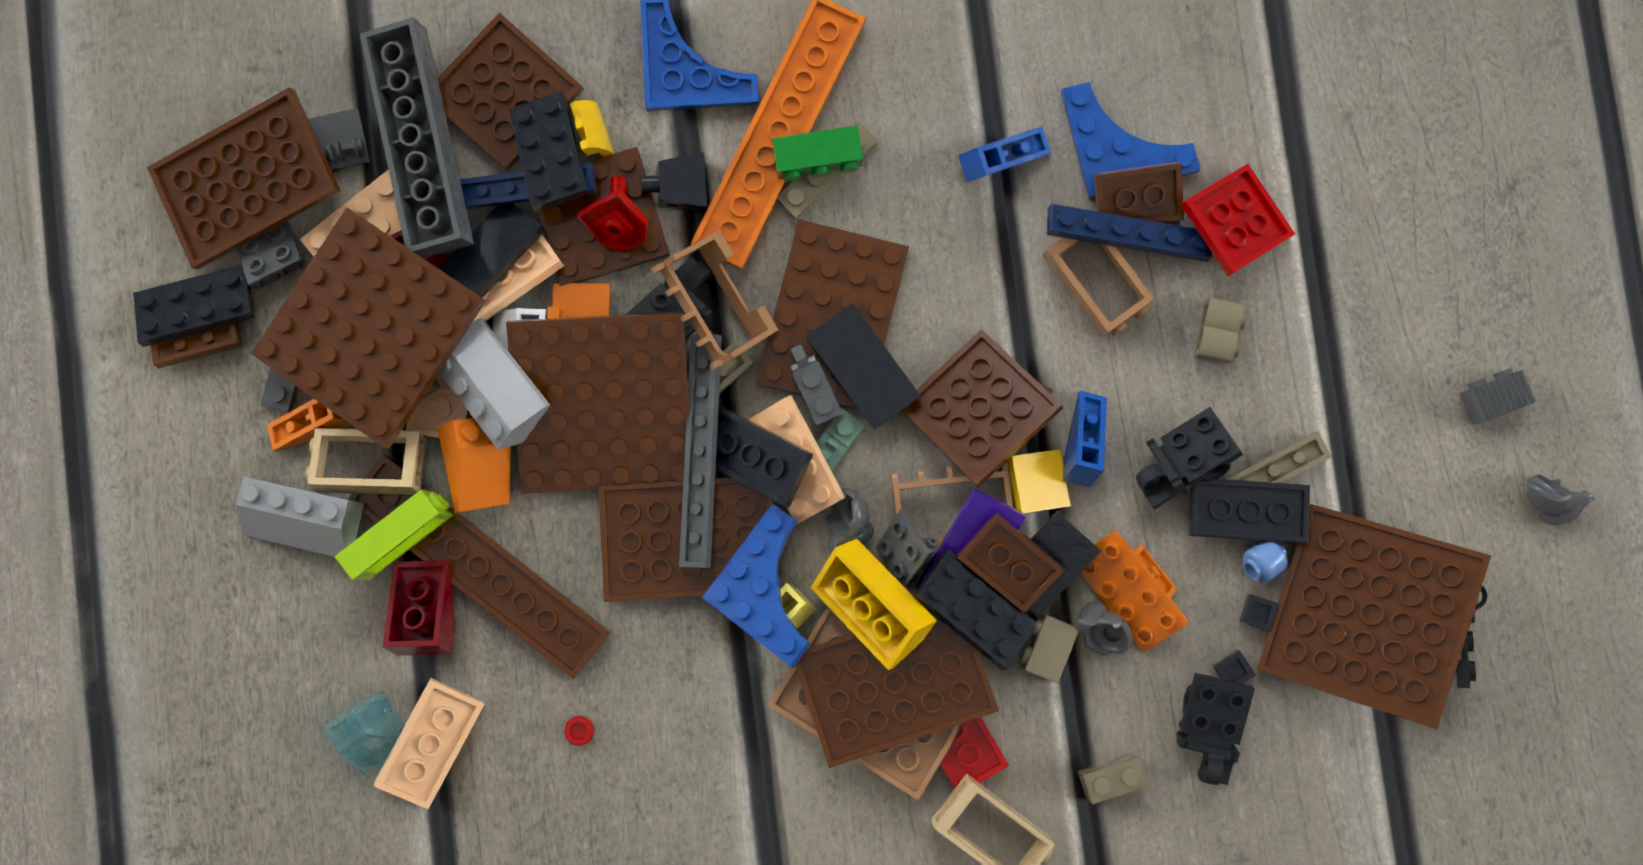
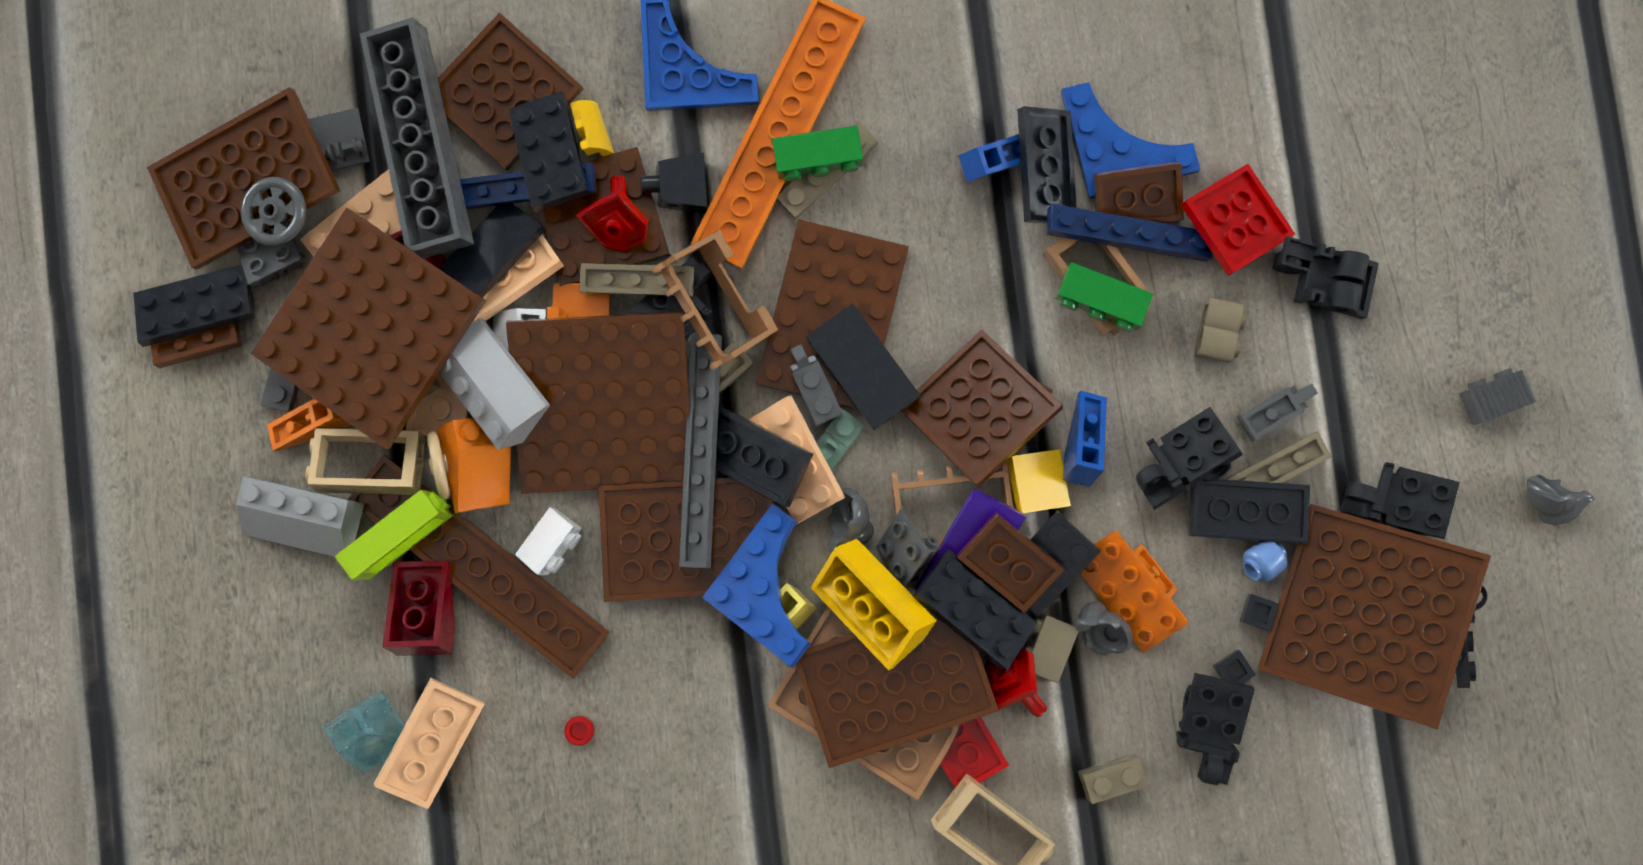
(295, 208): none -> dark grey plate
(438, 465): none -> tan plate
(548, 542): none -> white slope
(630, 279): none -> dark tan plate
(1016, 683): none -> red piece
(1045, 161): none -> black plate
(1103, 297): none -> green brick
(1275, 411): none -> dark grey hinge
(1329, 277): none -> black plate
(1405, 499): none -> black plate

